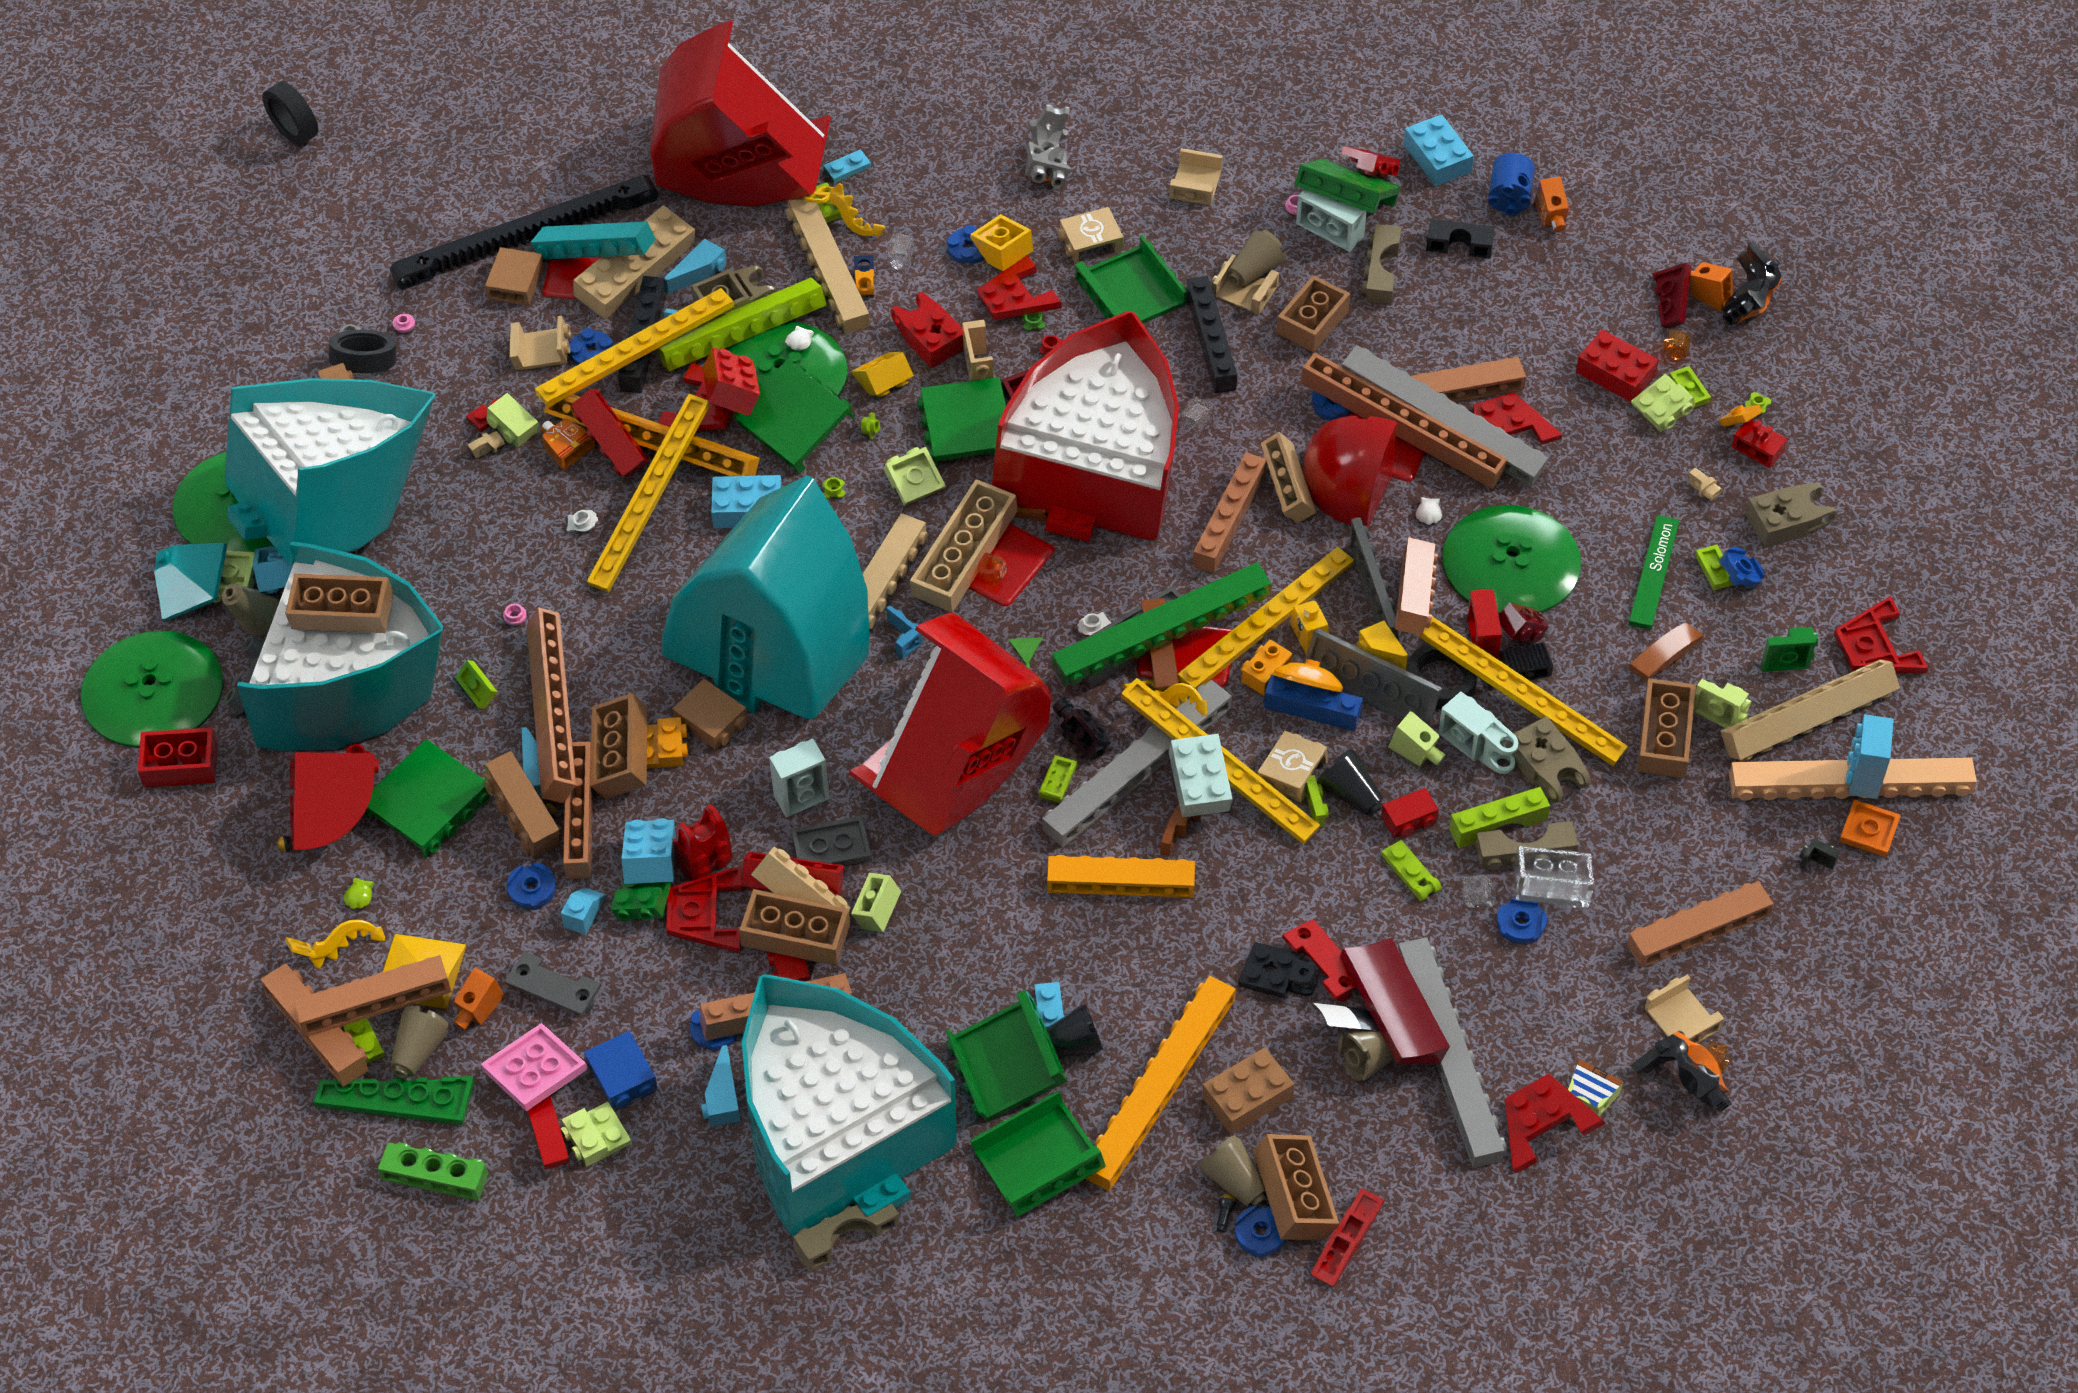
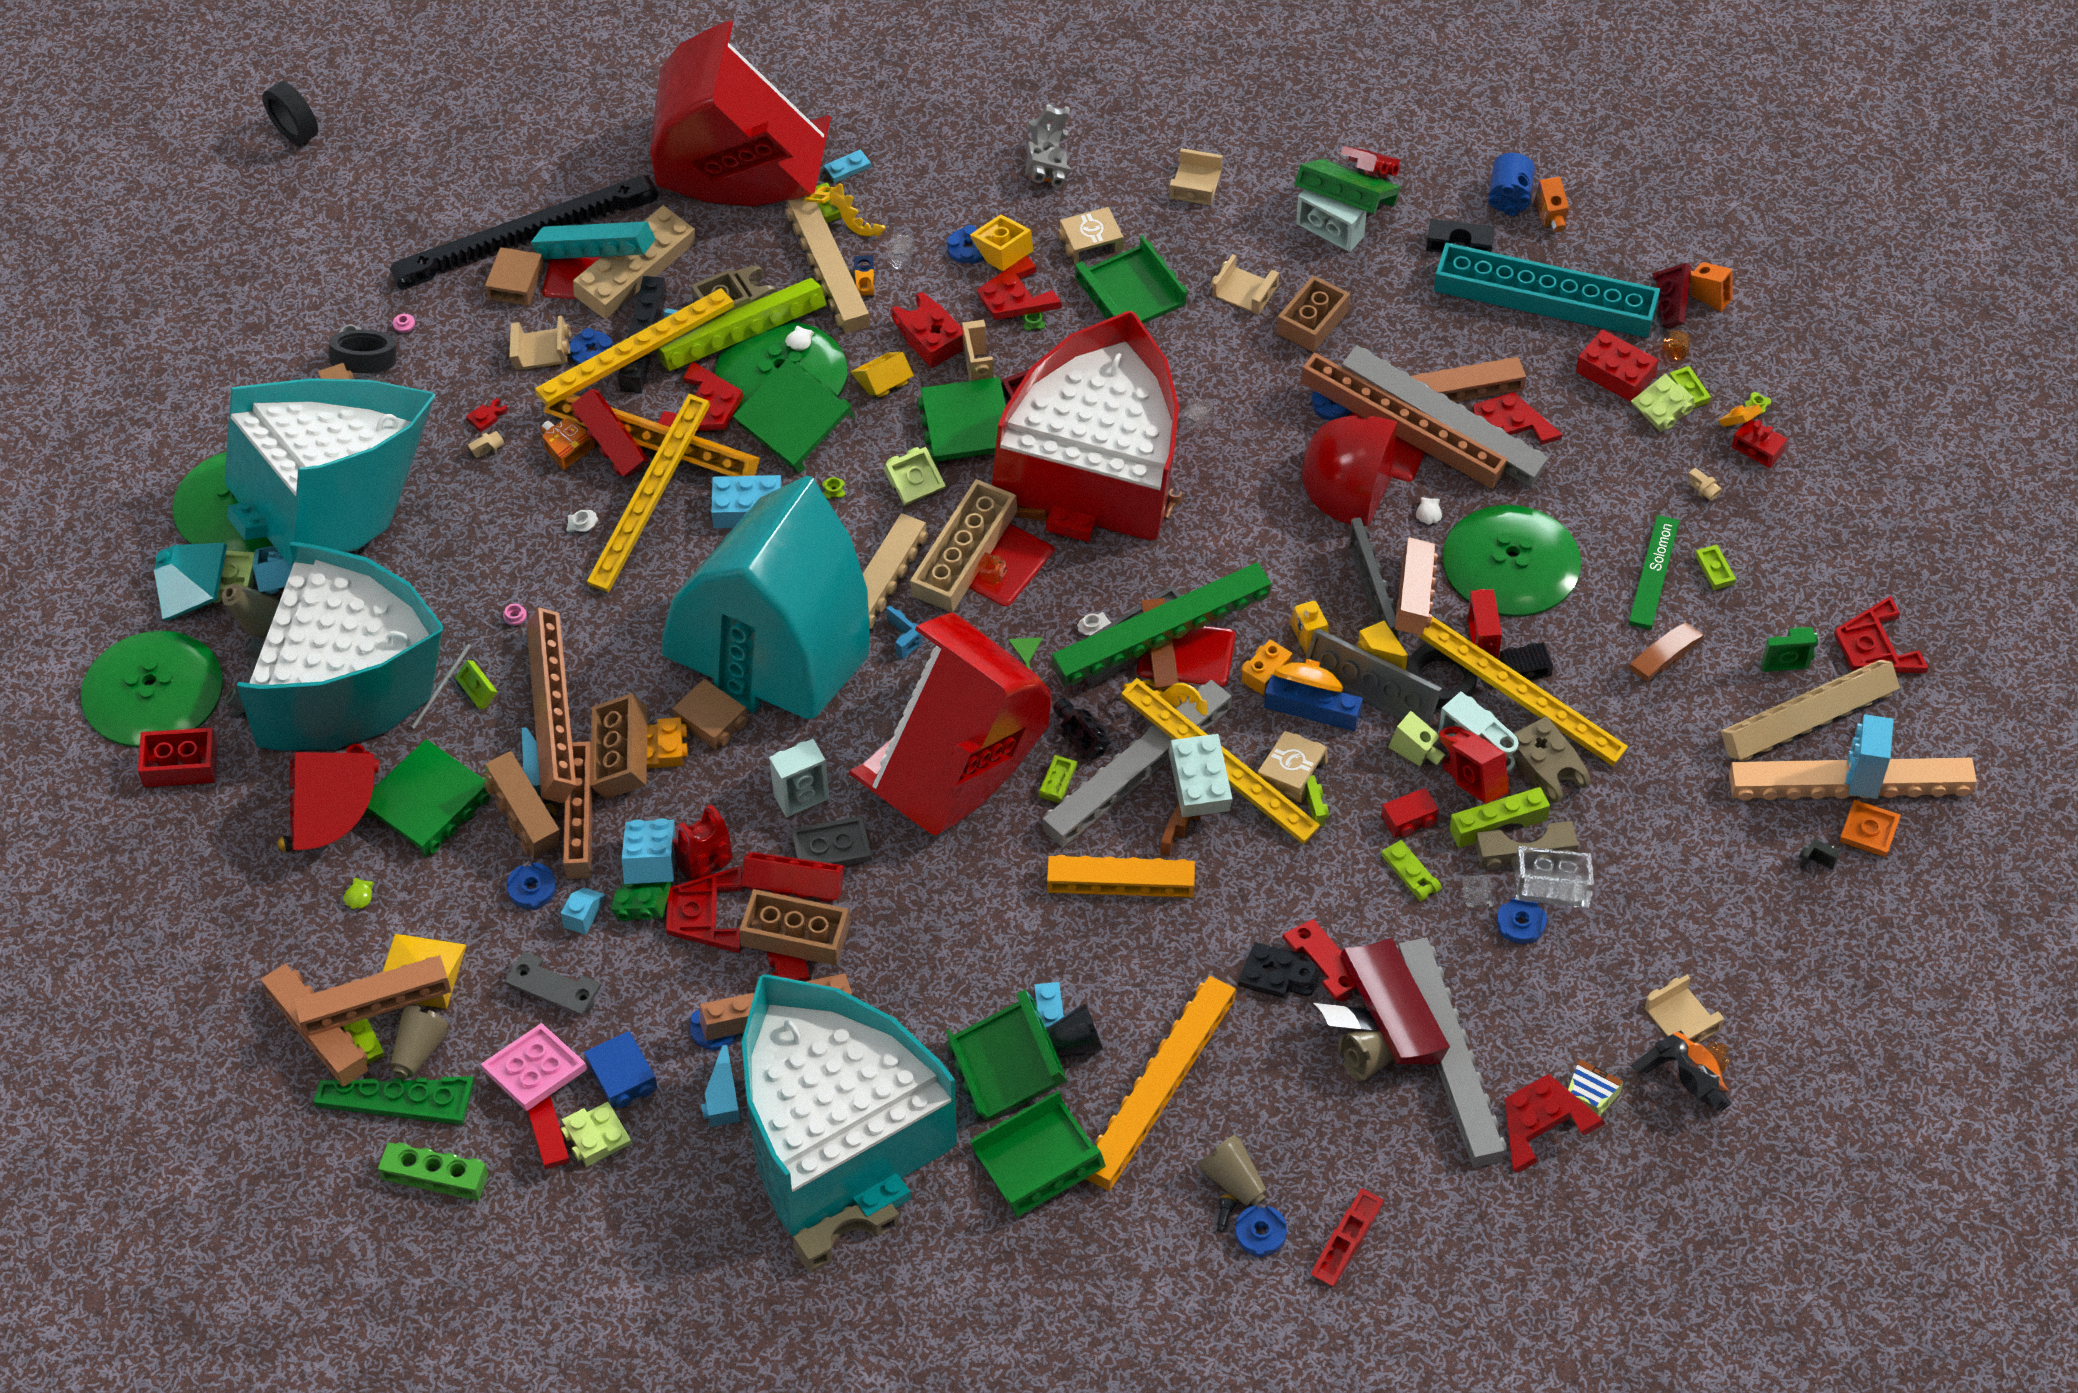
(335, 939): yellow piece -> none
(339, 603): medium nougat brick -> none
(437, 691): none -> light grey piece
(477, 999): orange torso -> none
(511, 420): yellowish green brick -> none
(698, 265): medium azure slope -> none
(730, 381): red brick -> none
(793, 880): tan brick -> none
(870, 425): lime plate -> none
(876, 902): yellowish green brick -> none
(1048, 343): red plate -> none
(1173, 501): none -> medium nougat hand
(1211, 334): black brick -> none
(1229, 513): nougat brick -> none
(1248, 1090): medium nougat brick -> none
(1257, 257): dark tan cone -> none
(1265, 619): yellow plate -> none
(1288, 478): tan brick -> none
(1290, 204): bright pink plate -> none
(1295, 1187): medium nougat brick -> none
(1352, 783): black cone -> none
(1380, 282): dark tan arch -> none
(1438, 150): medium azure brick -> none
(1475, 764): none -> red brick
(1523, 623): dark red brick -> none
(1546, 290): none -> teal brick
(1666, 728): medium nougat brick -> none
(1699, 924): nougat brick -> none
(1720, 705): yellowish green plate -> none
(1741, 568): blue plate -> none
(1753, 296): black hips -> none
(1788, 514): dark tan brick -> none

